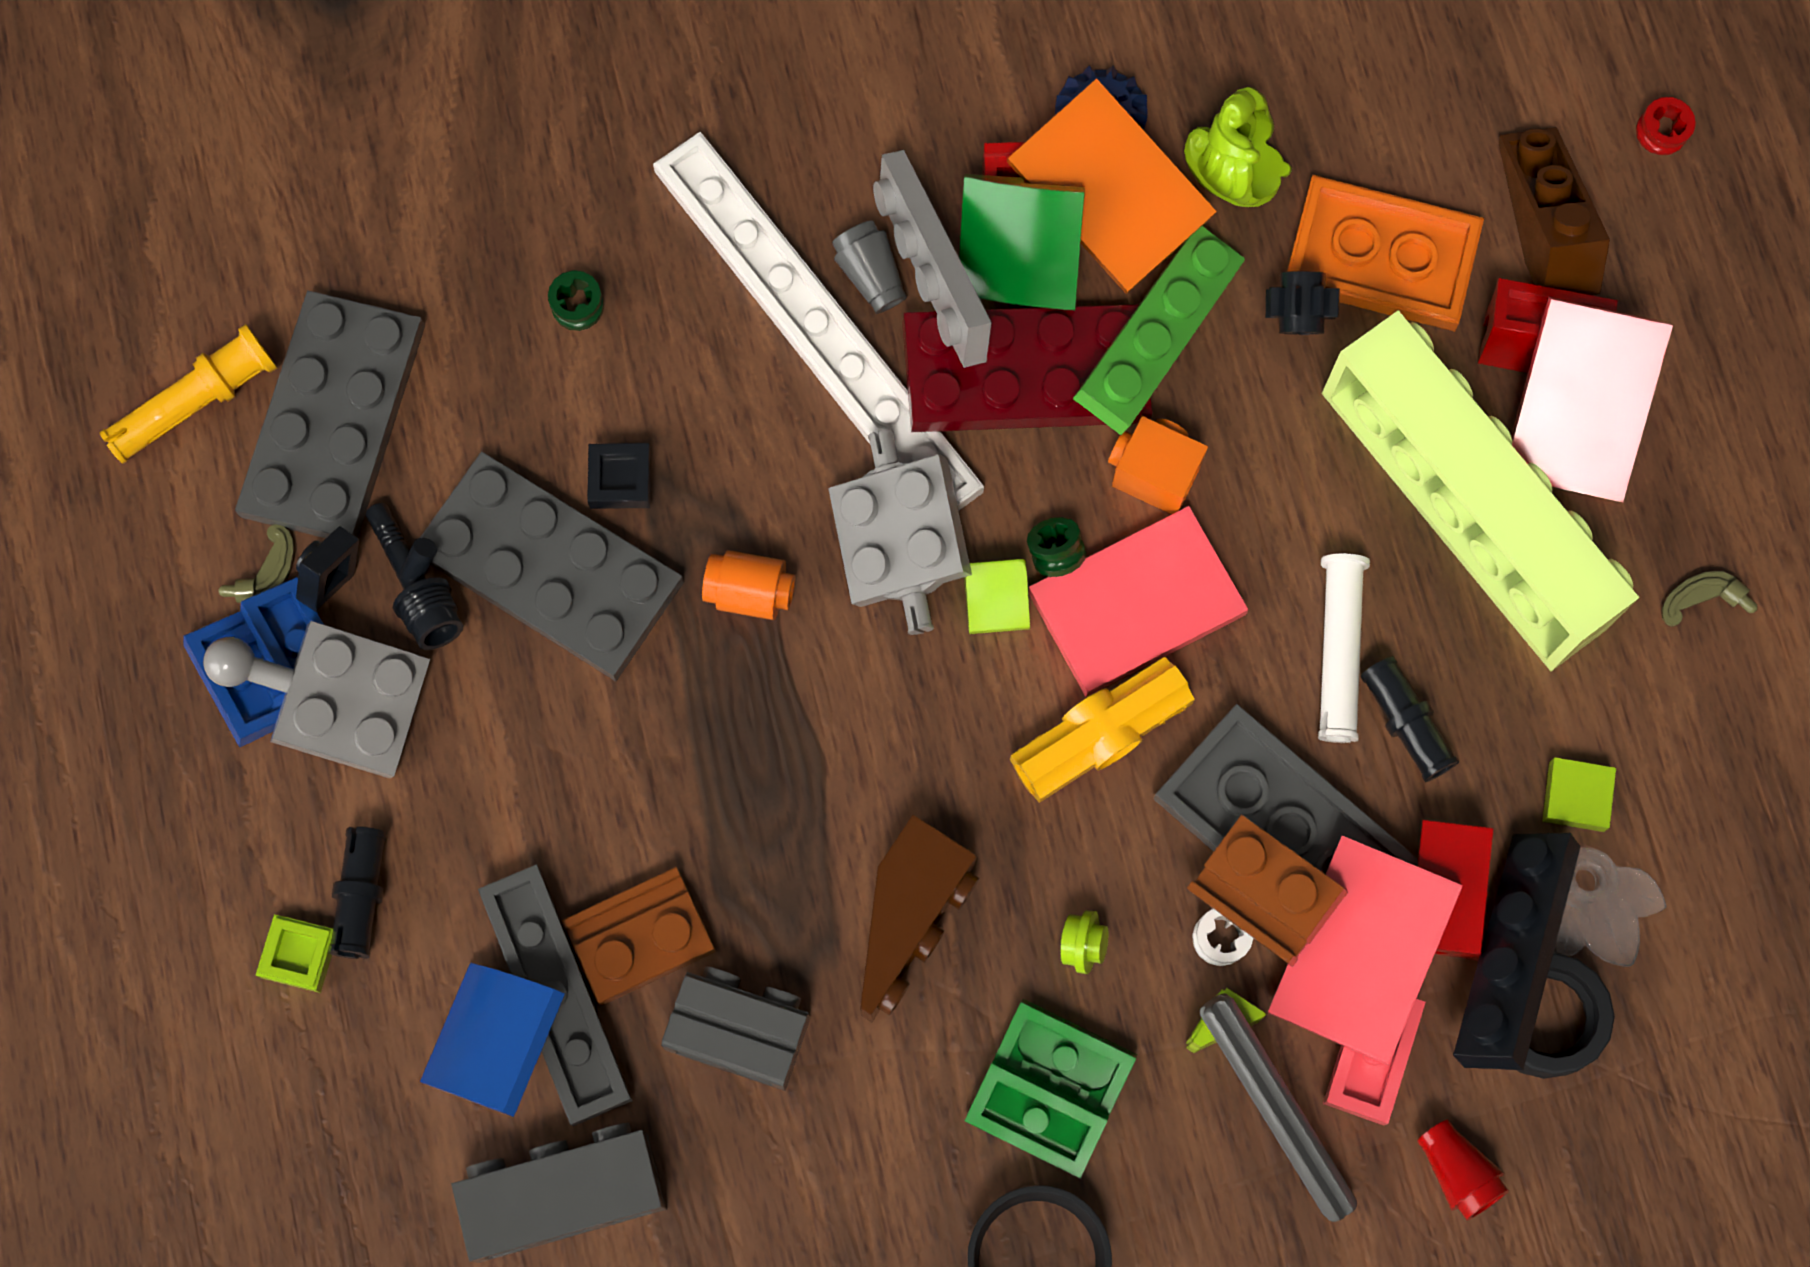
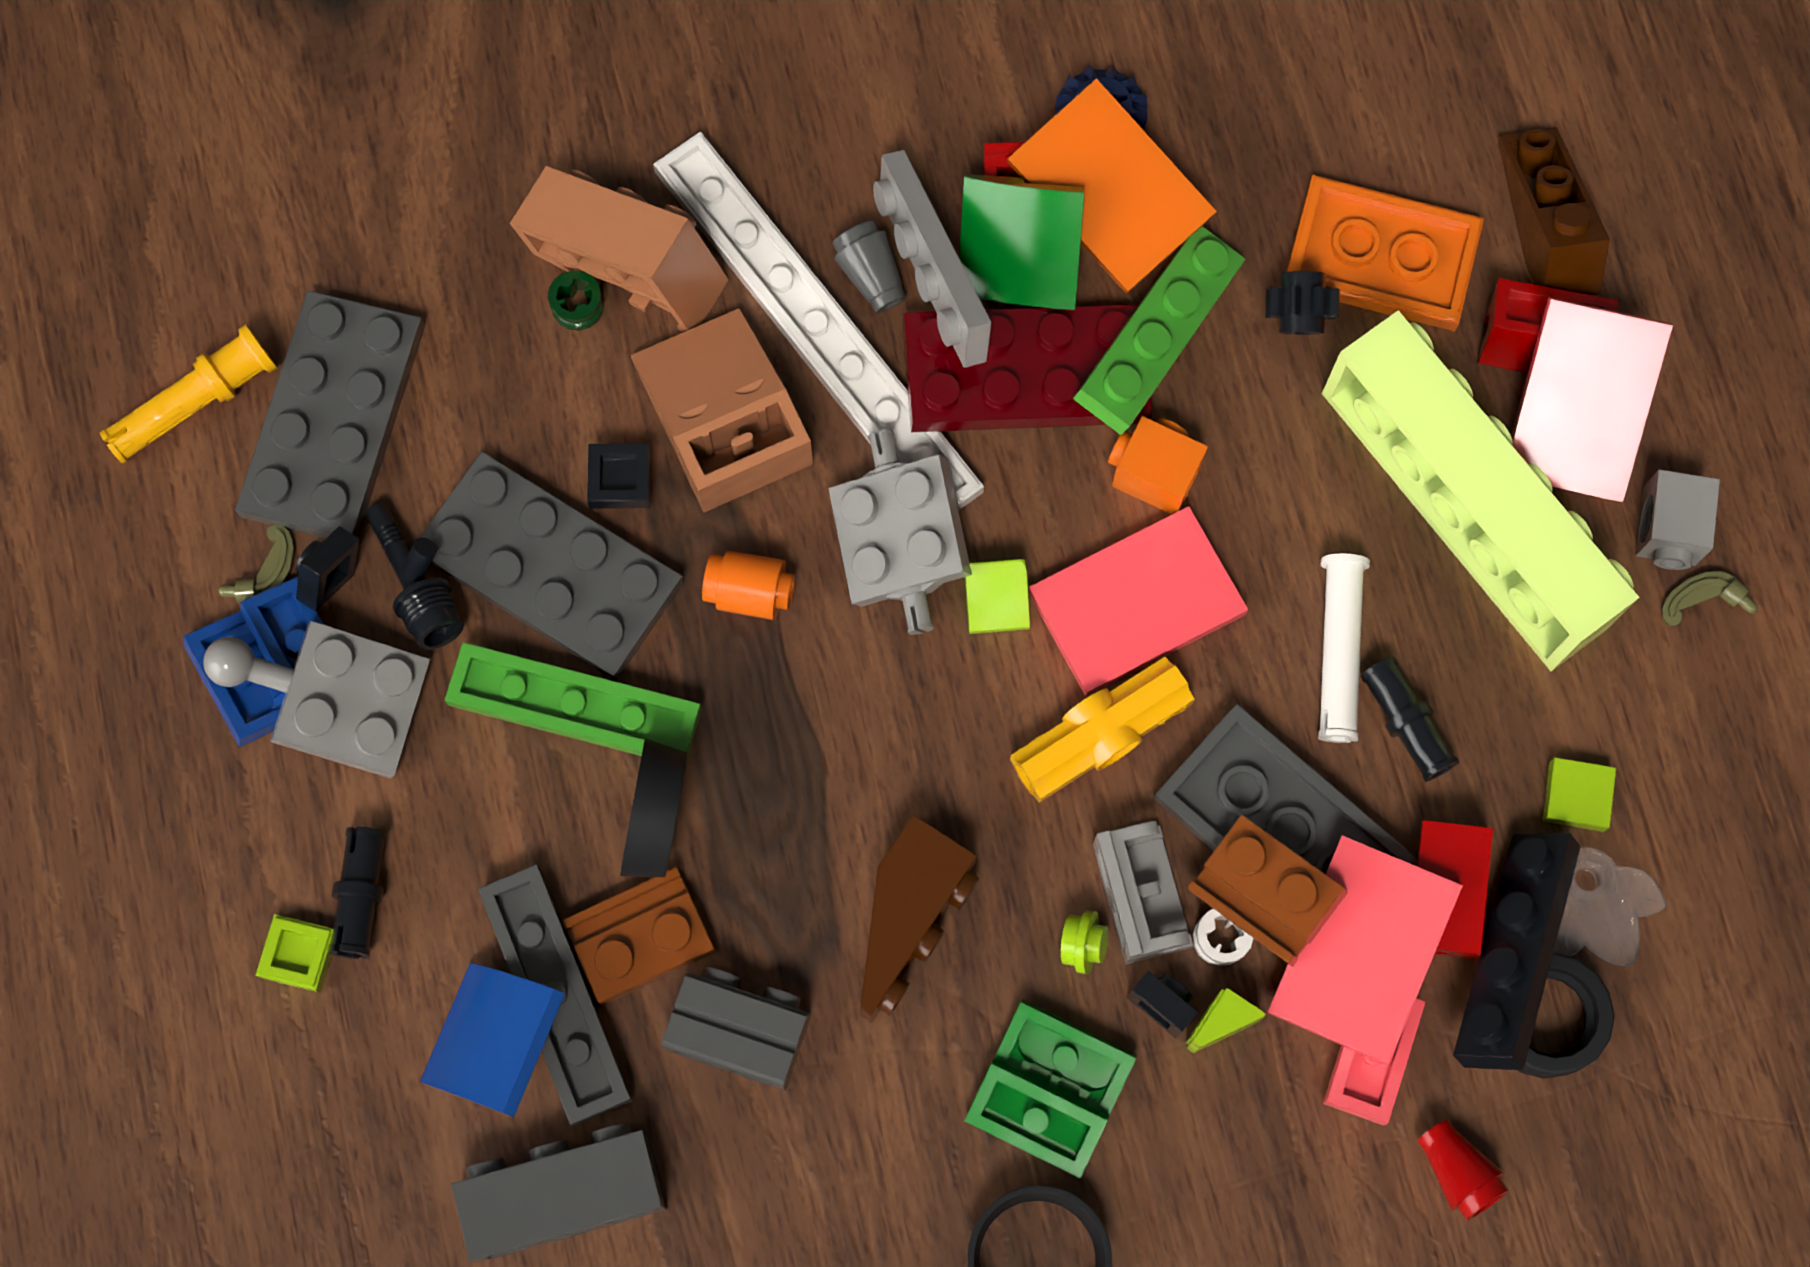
(569, 702): none -> bright green plate
(622, 242): none -> nougat wedge
(654, 810): none -> black tyre
(724, 409): none -> nougat slope
(1069, 551): dark green bush -> none
(1141, 892): none -> light grey hinge
(1164, 1002): none -> black plate
(1234, 153): lime hair -> none
(1278, 1107): dark grey axle -> none
(1677, 519): none -> light grey brick
(1683, 125): red bush -> none

